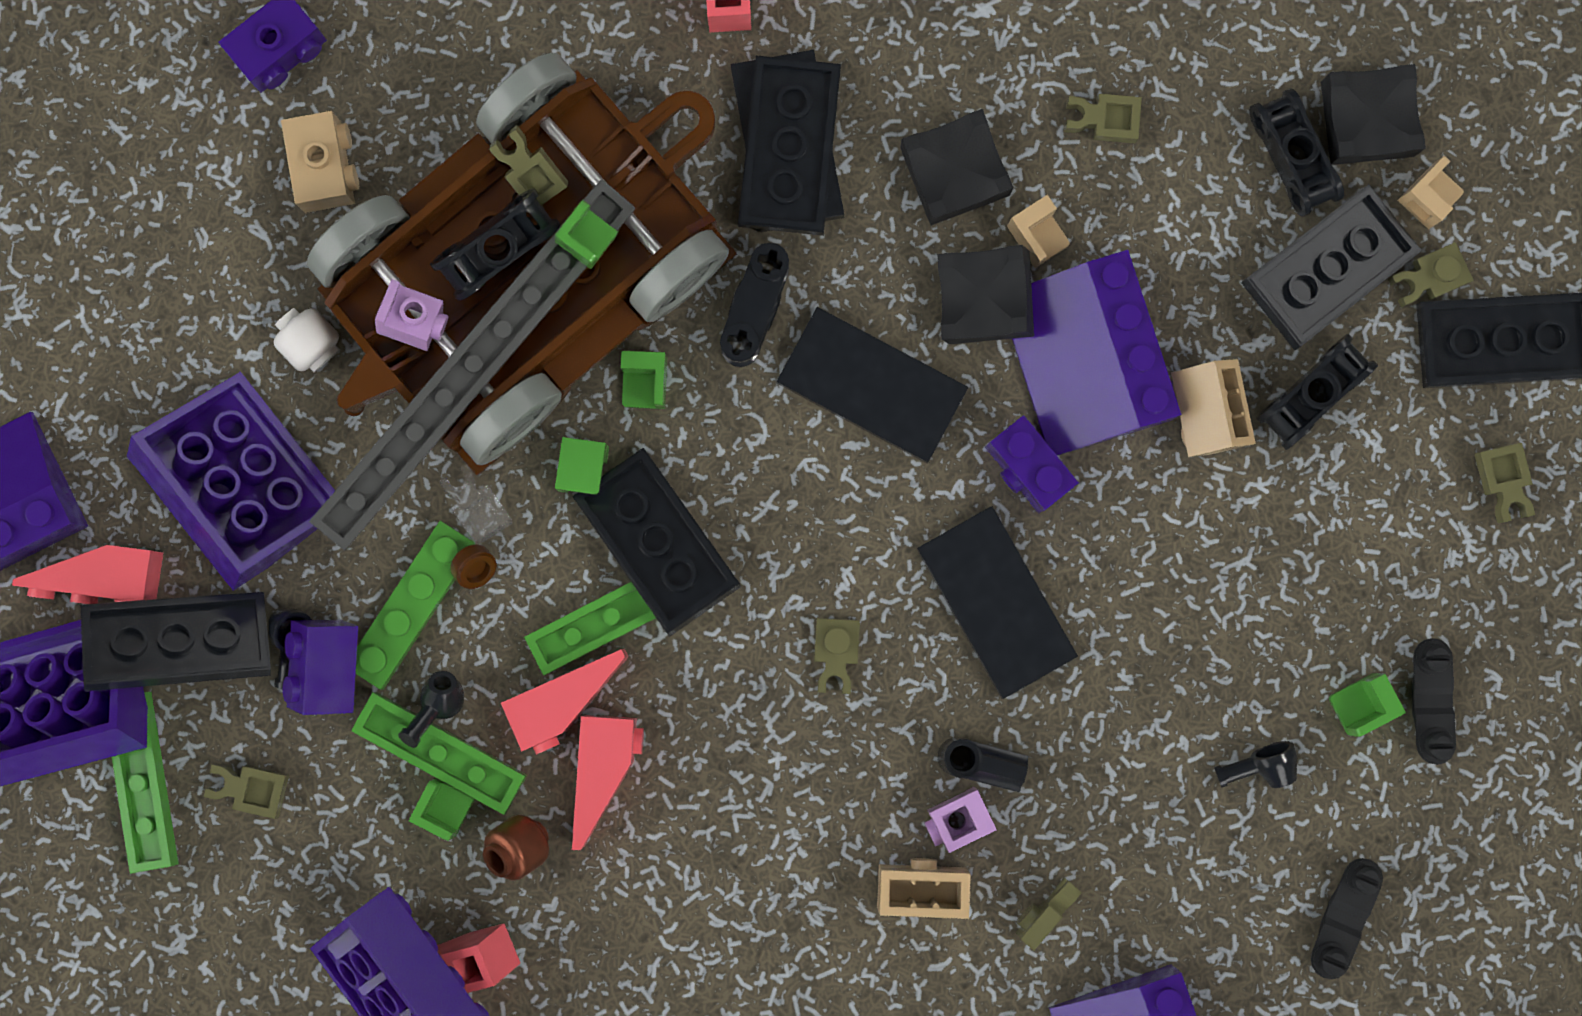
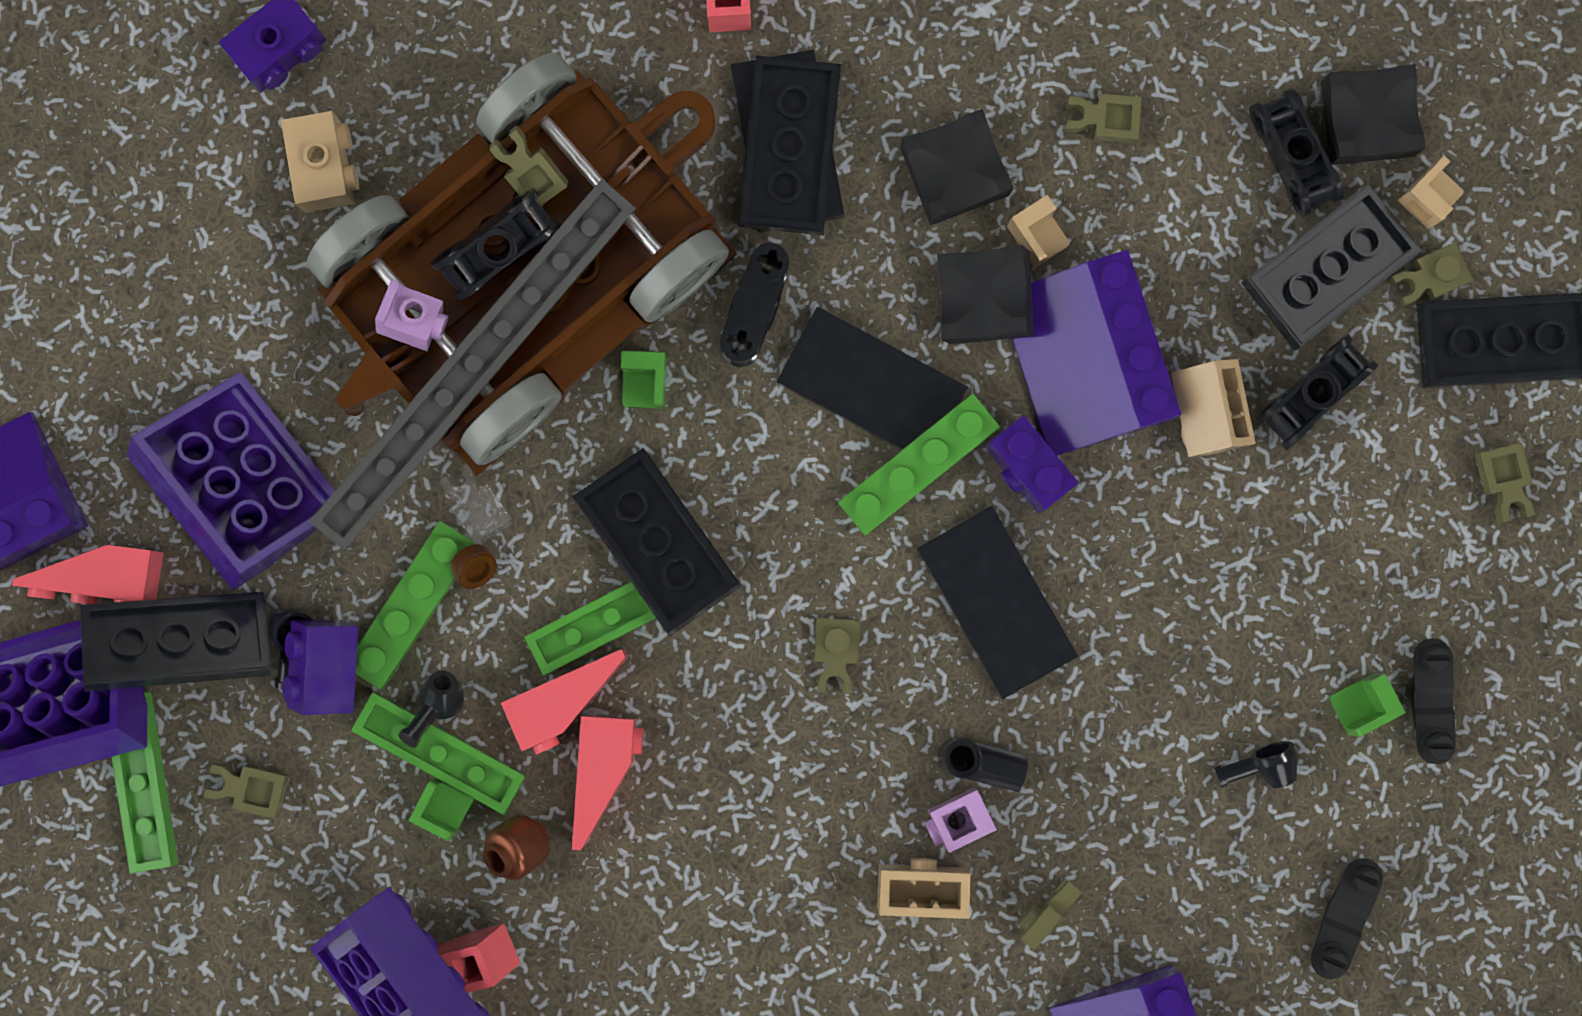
(306, 339): white head -> none
(581, 465): bright green panel -> none
(585, 235): bright green panel -> none
(919, 464): none -> bright green plate

